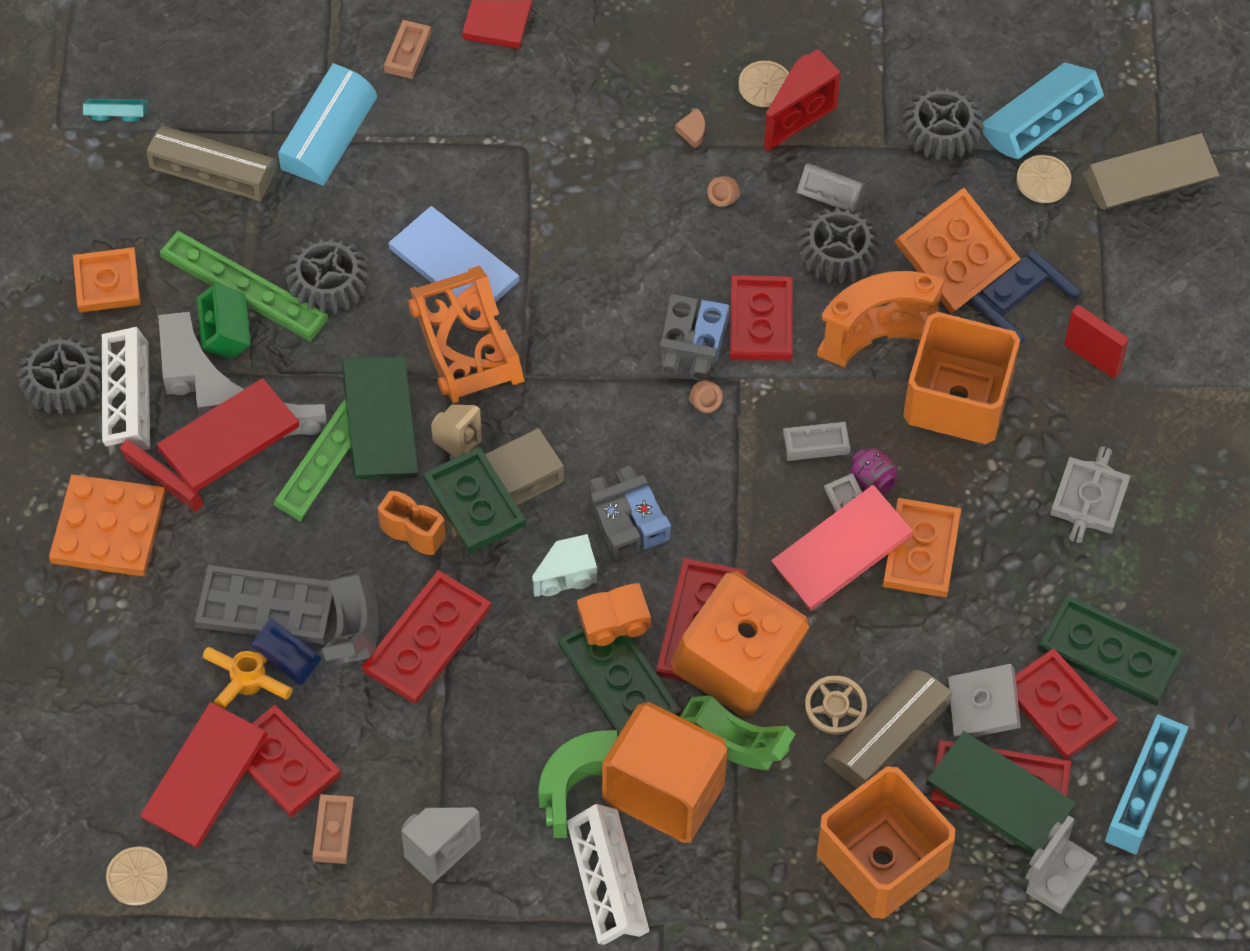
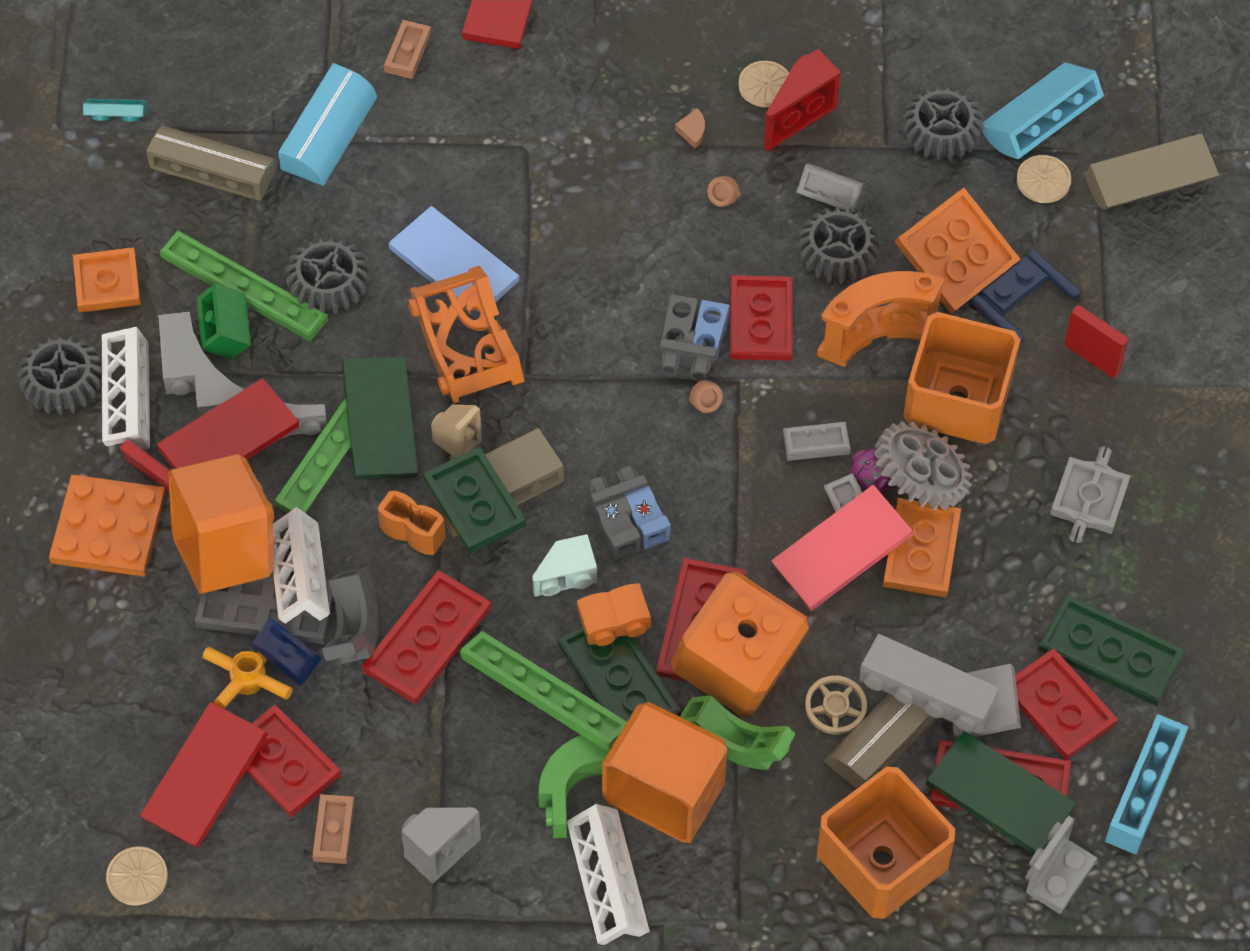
(221, 523): none -> orange plate
(305, 561): none -> white fence
(543, 690): none -> bright green plate
(923, 465): none -> light grey gear
(928, 684): none -> light grey brick

